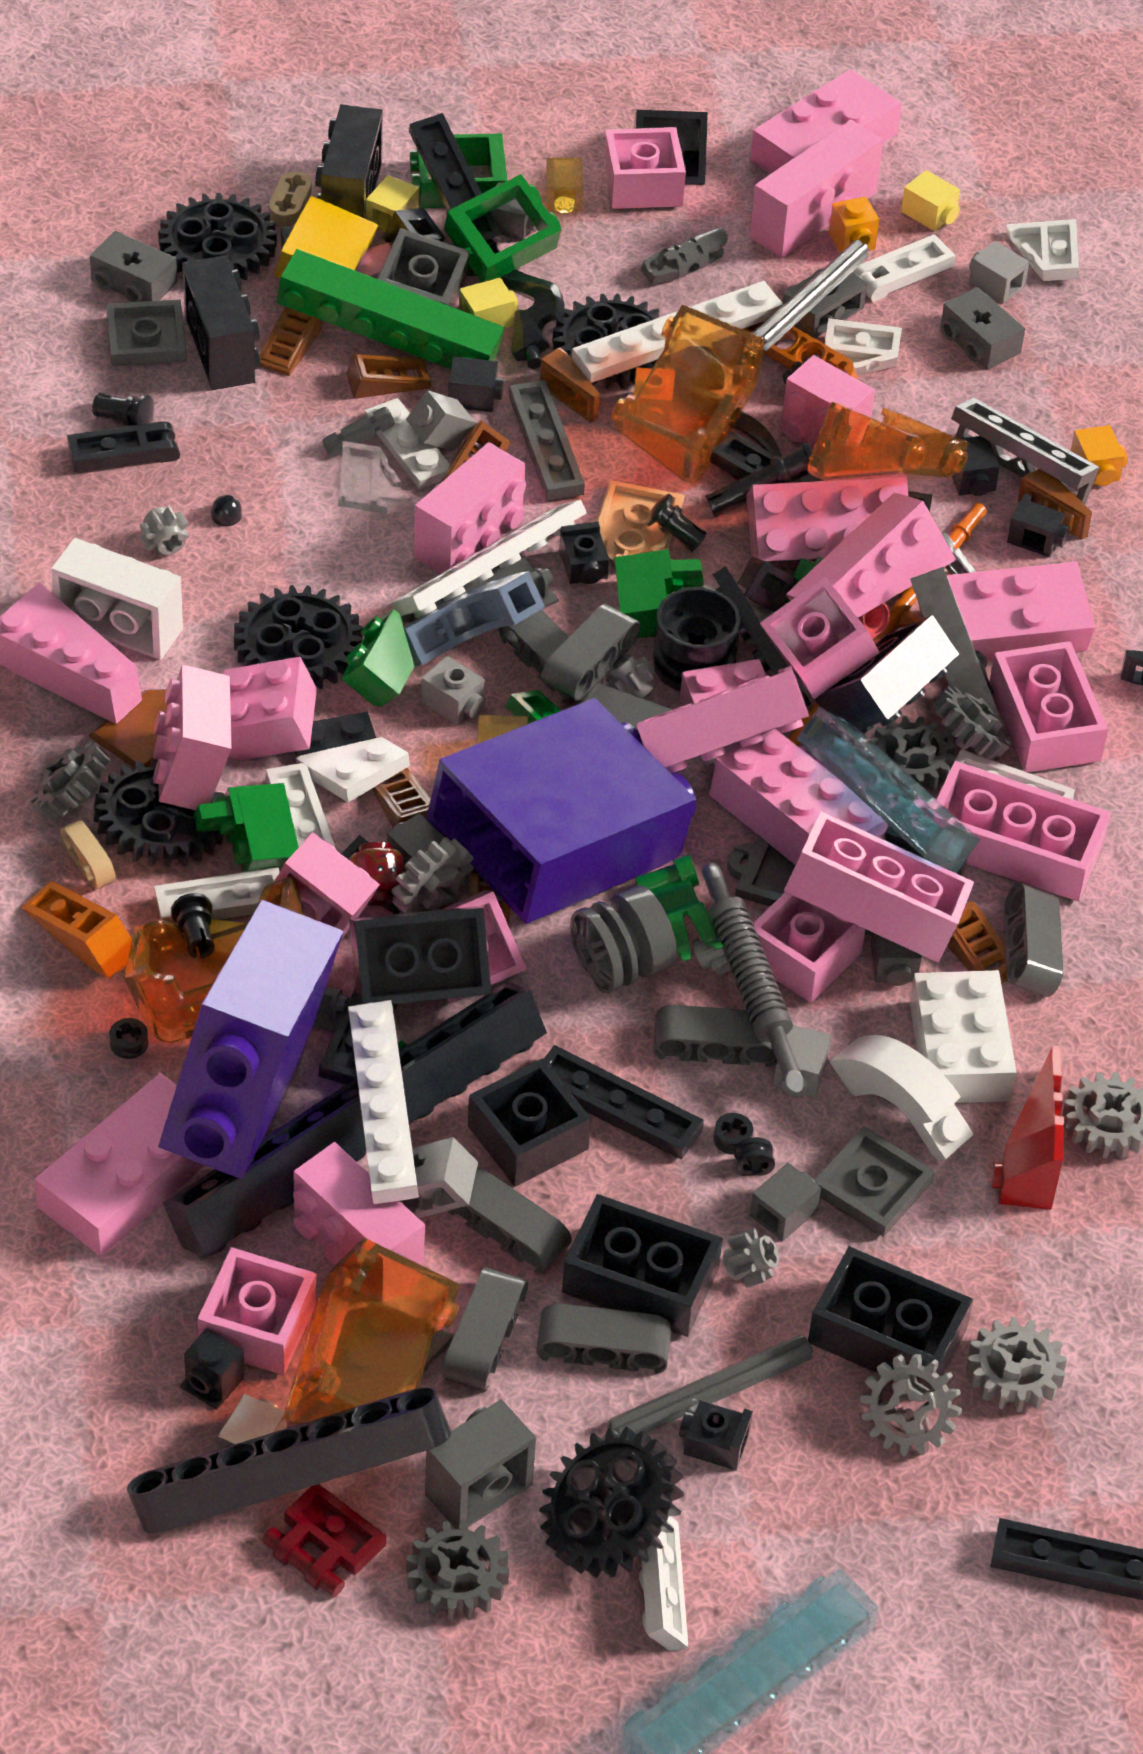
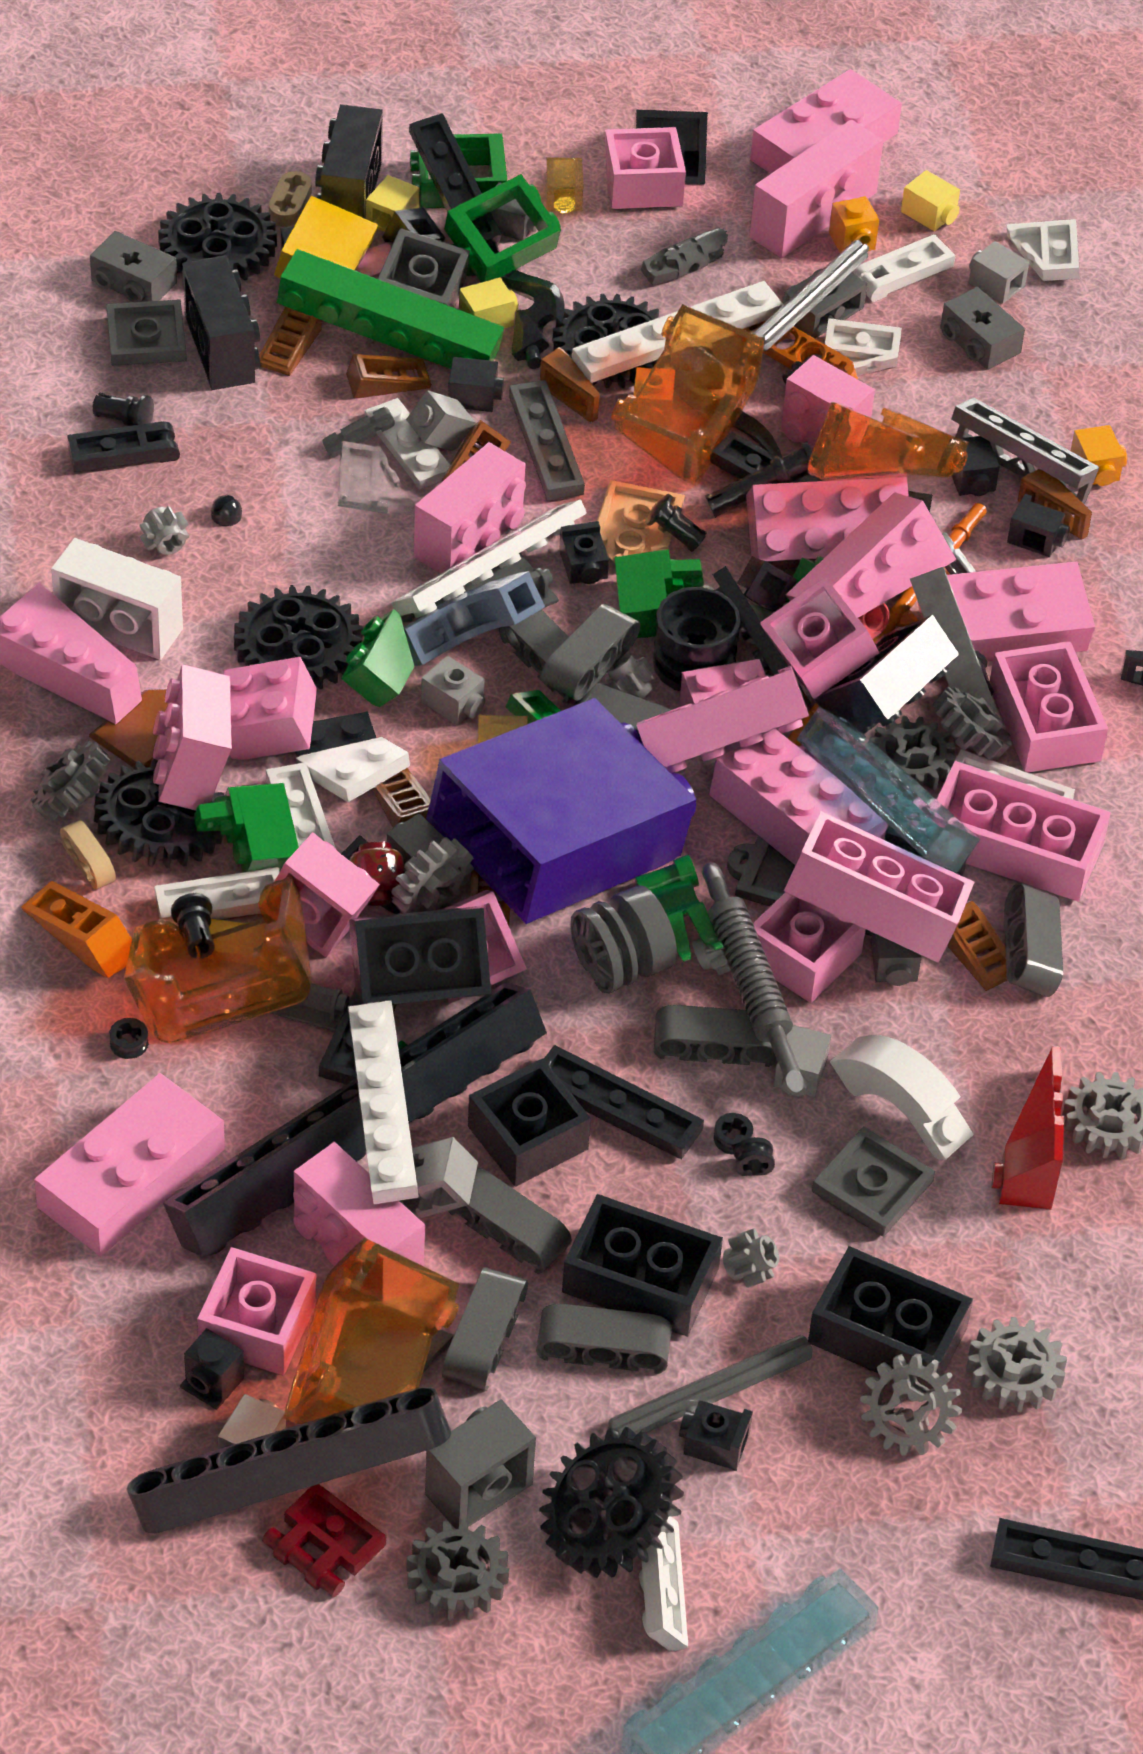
(250, 1039): dark purple brick -> none
(785, 1201): dark grey brick -> none
(965, 1032): white brick -> none

